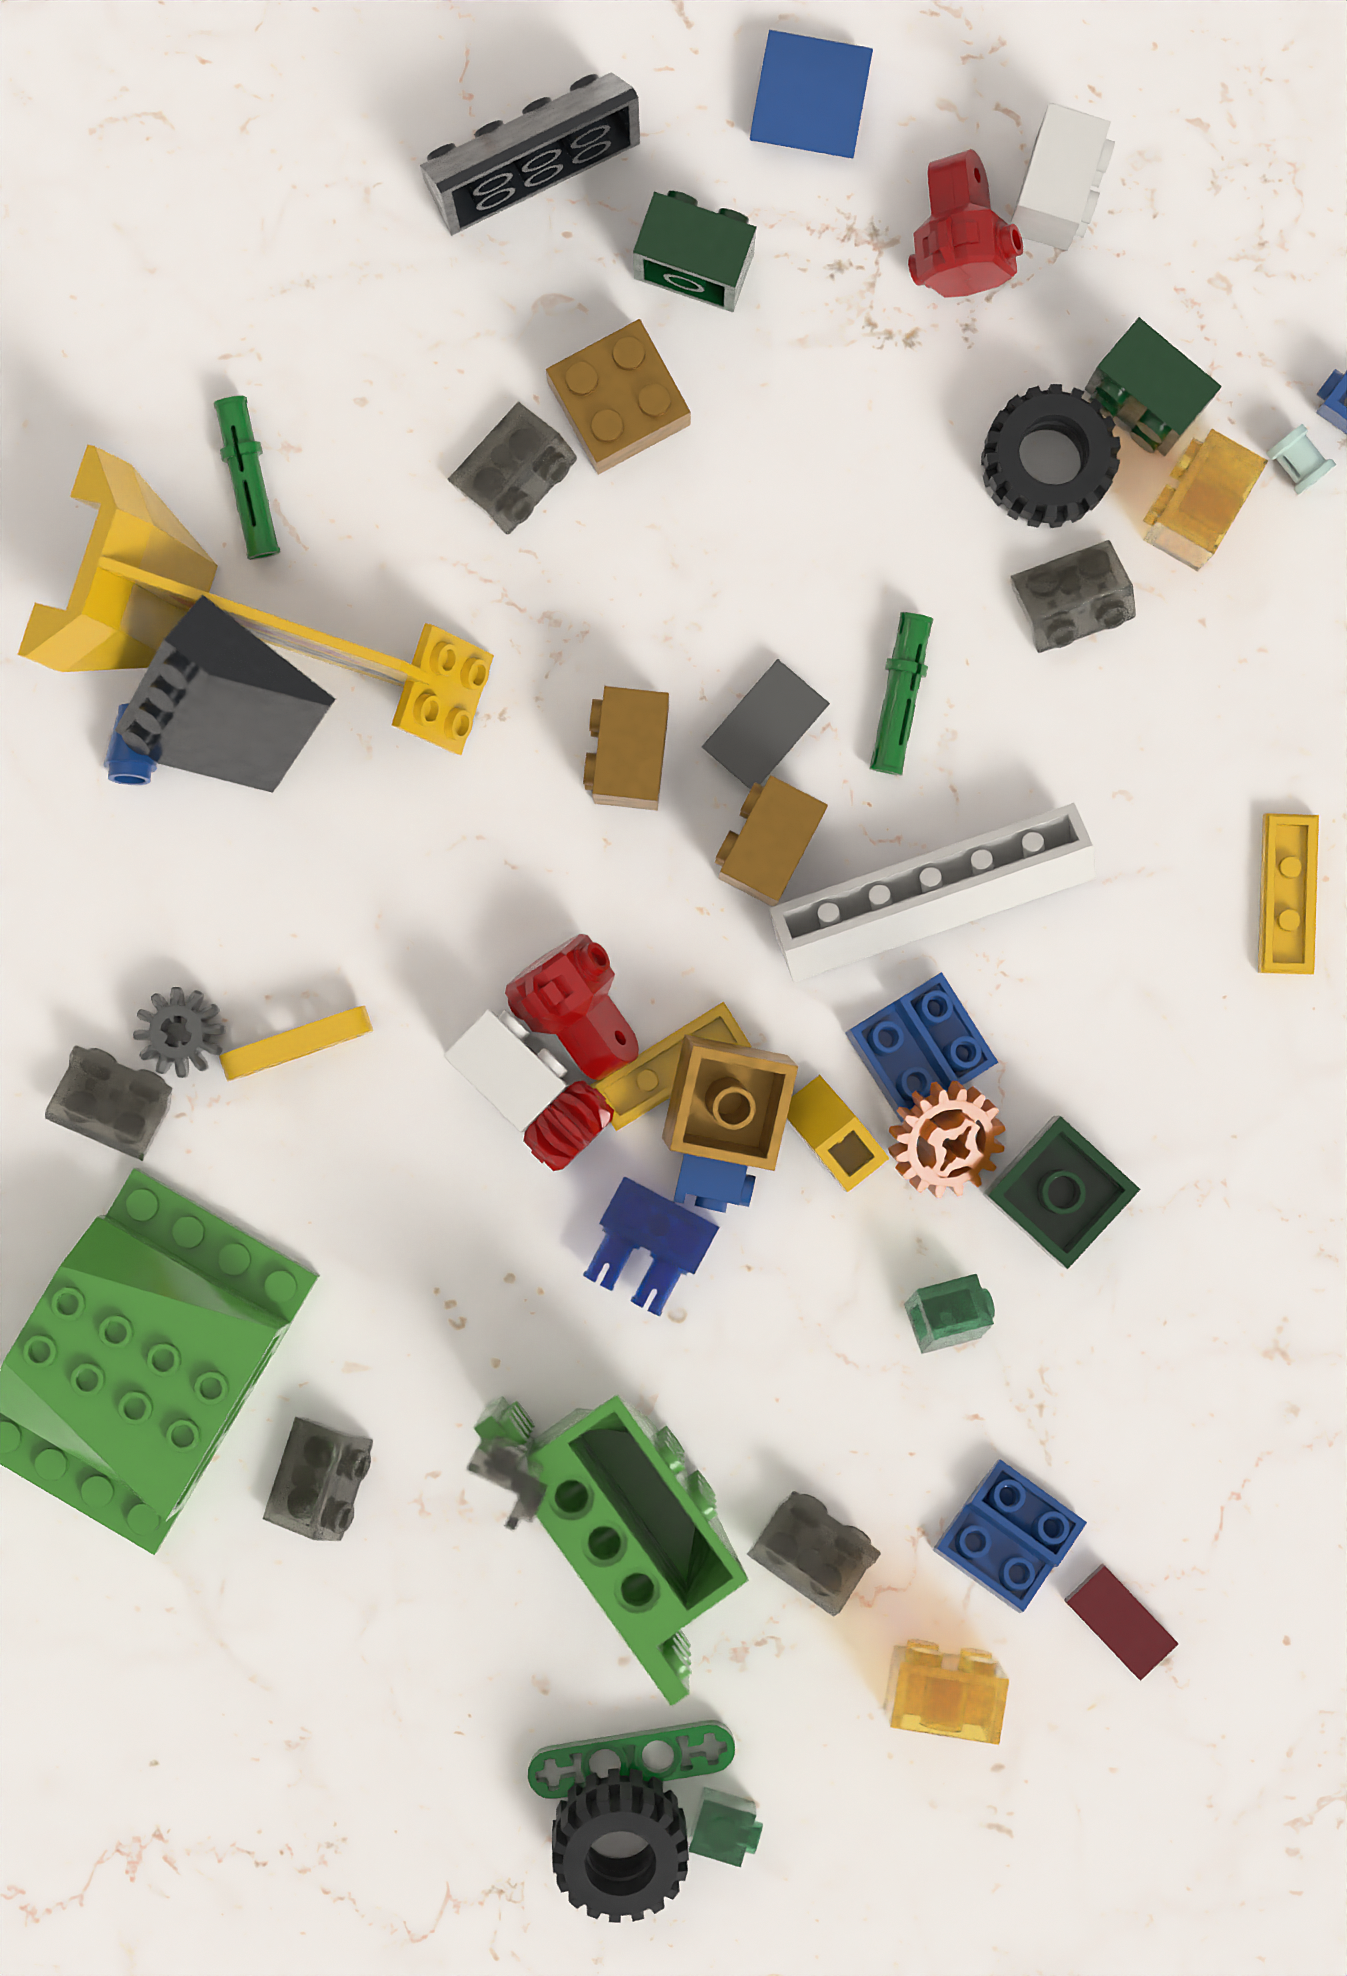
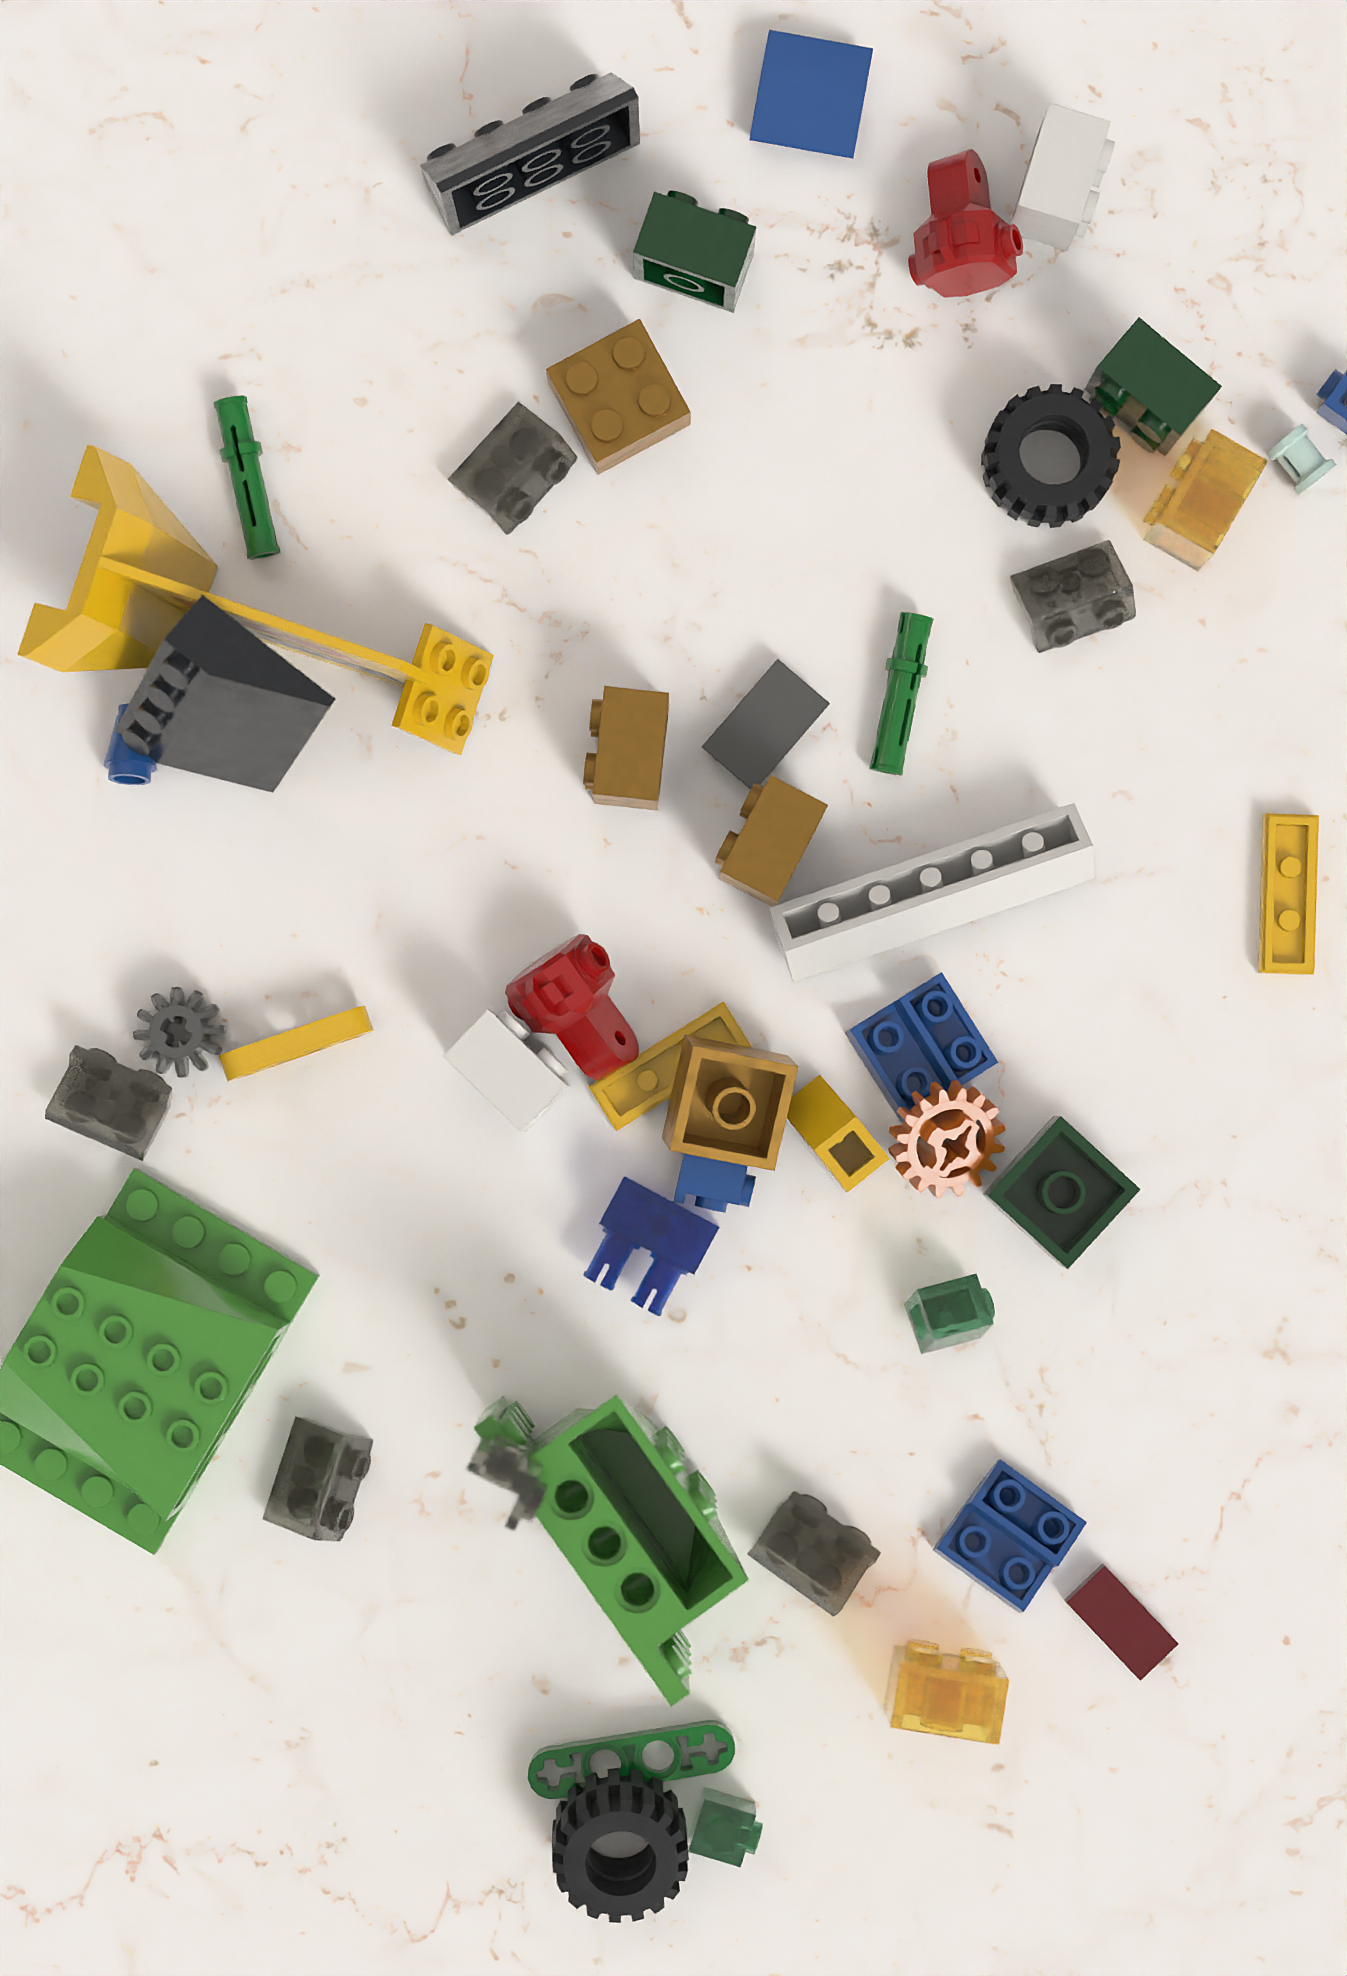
(568, 1125): red gear -> none

